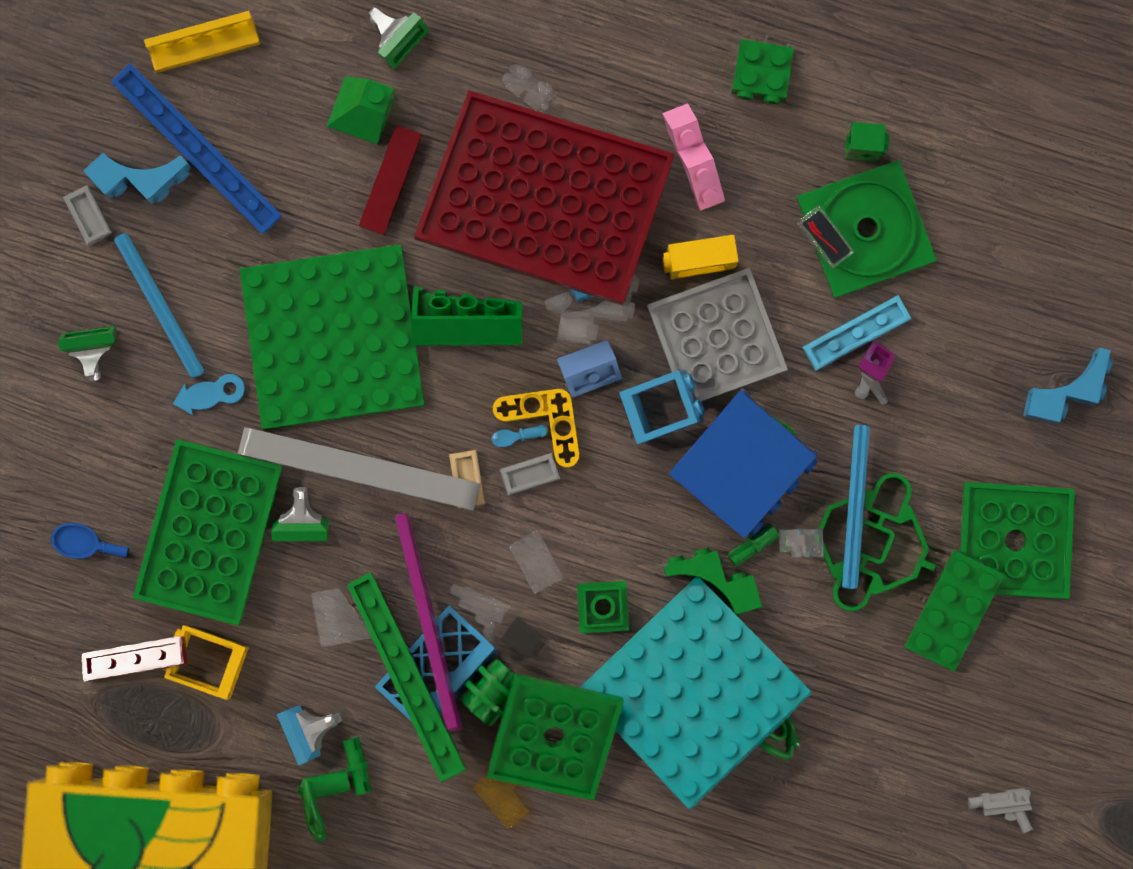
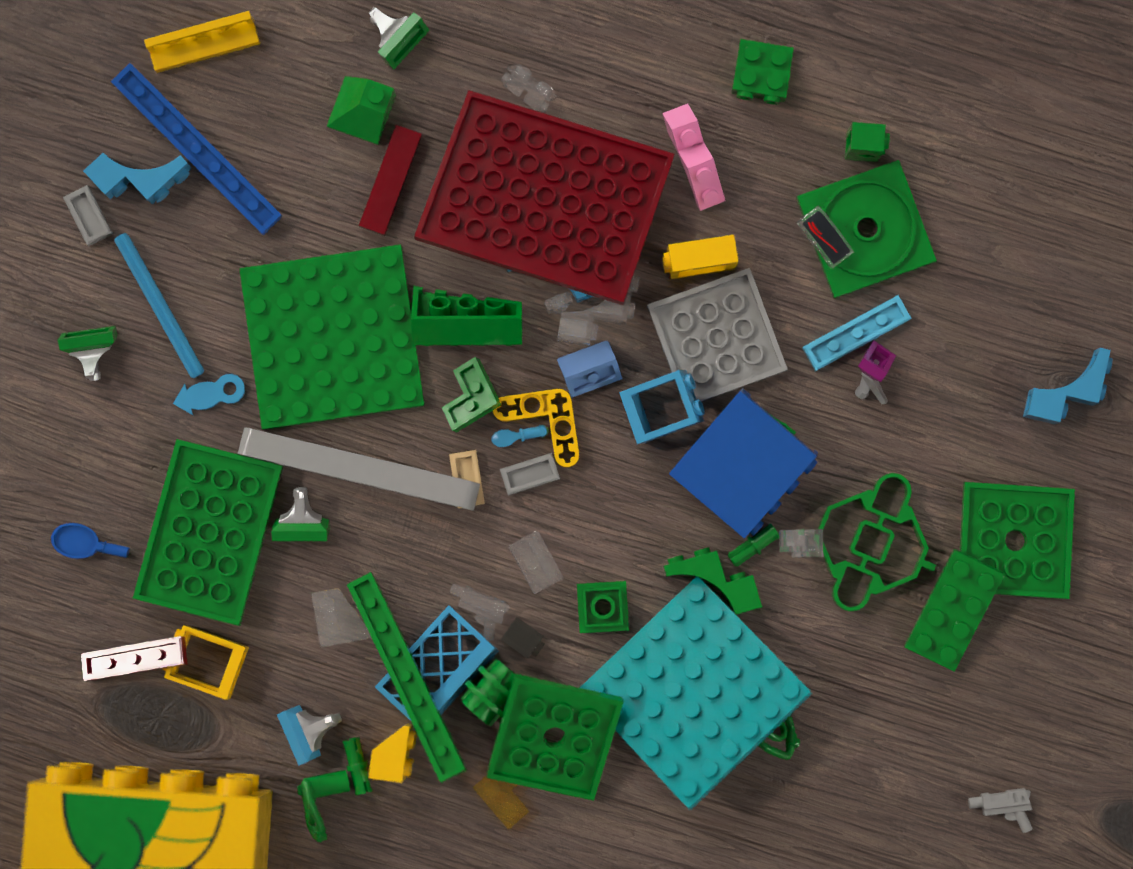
(391, 758): none -> yellow slope
(428, 623): magenta tile -> none
(478, 396): none -> green plate
(856, 507): dark azure axle -> none

